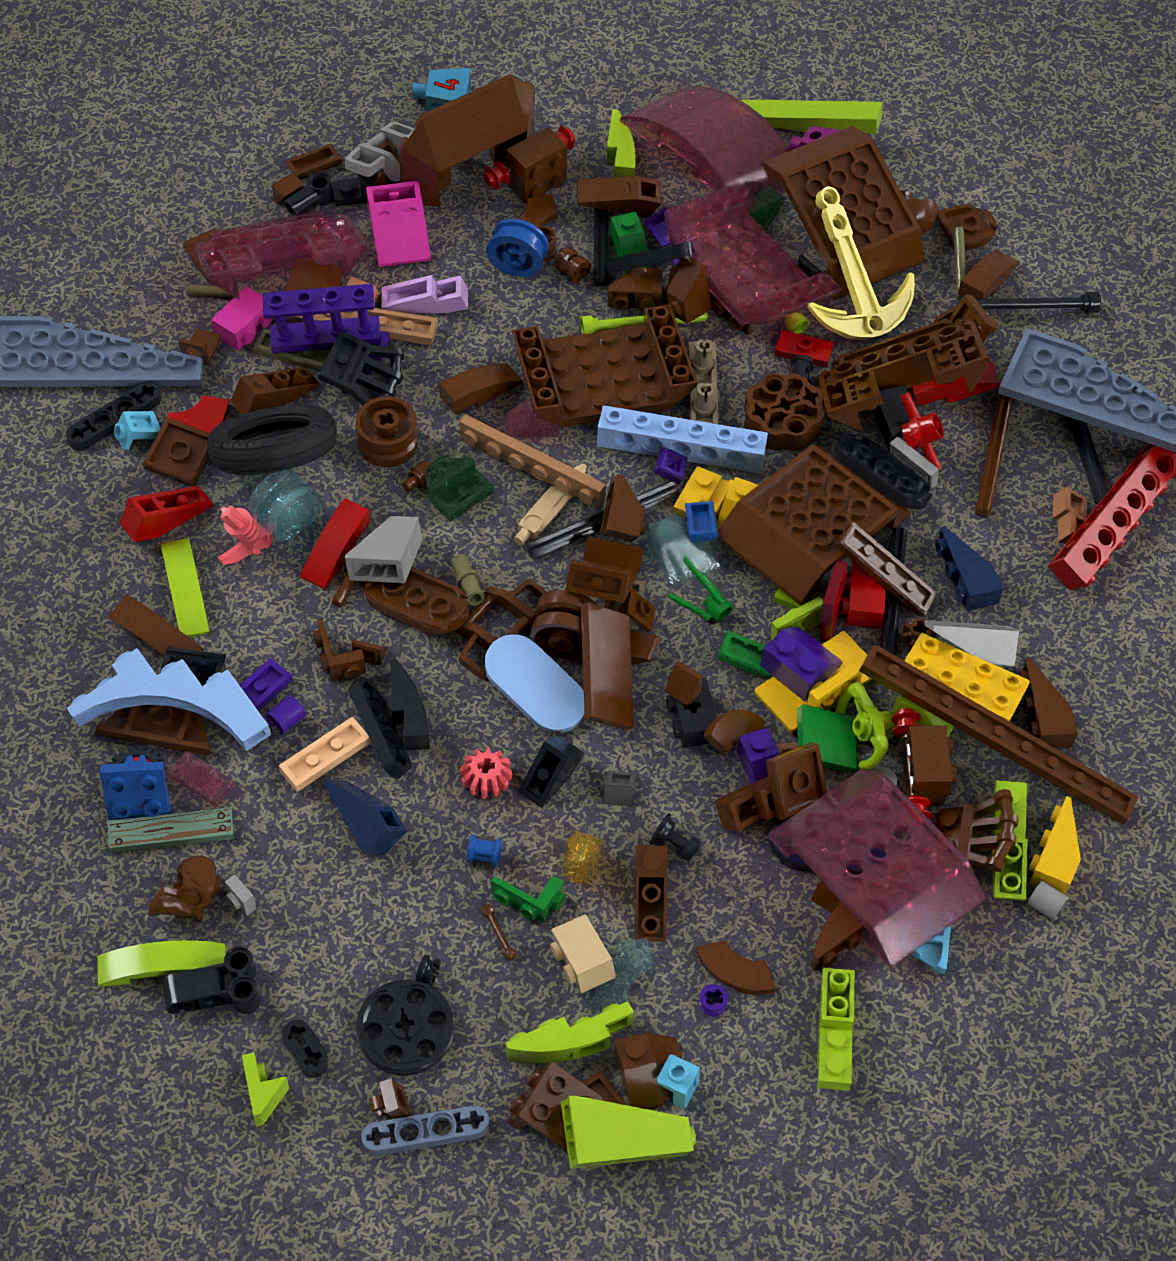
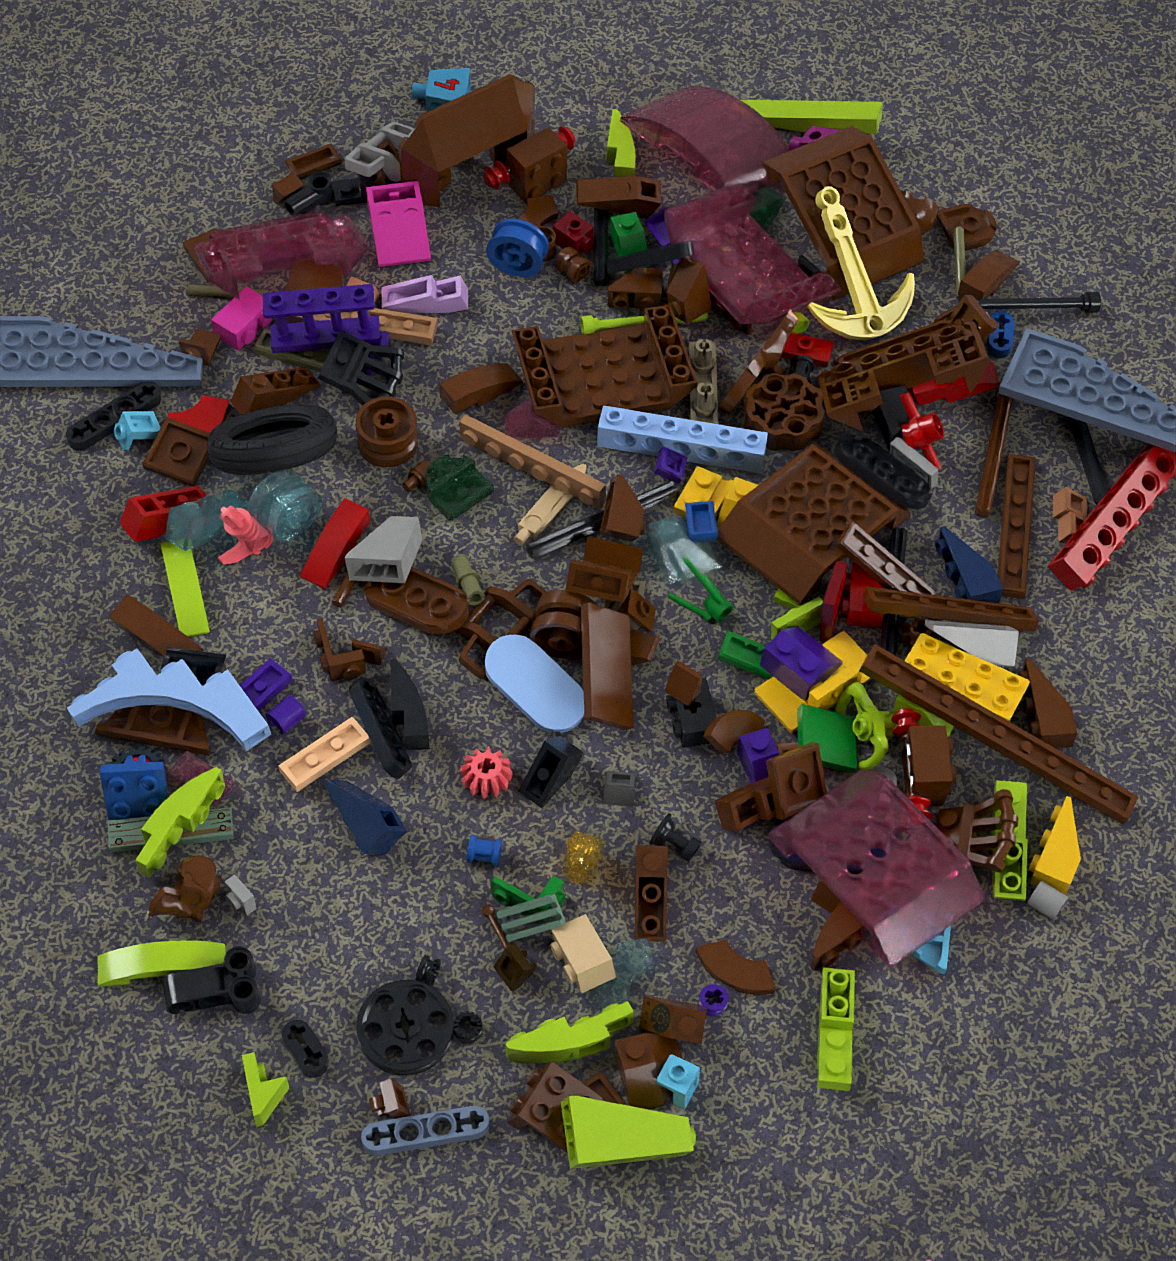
(181, 810): none -> lime slope
(199, 520): none -> clear light blue slope
(474, 1020): none -> black bush
(509, 924): none -> sand green tile
(514, 967): none -> dark brown tile
(574, 232): none -> dark red brick
(673, 1019): none -> reddish brown slope
(764, 361): none -> reddish brown animal
(949, 608): none -> reddish brown plate
(1005, 335): none -> blue beam
(1016, 525): none -> reddish brown tile

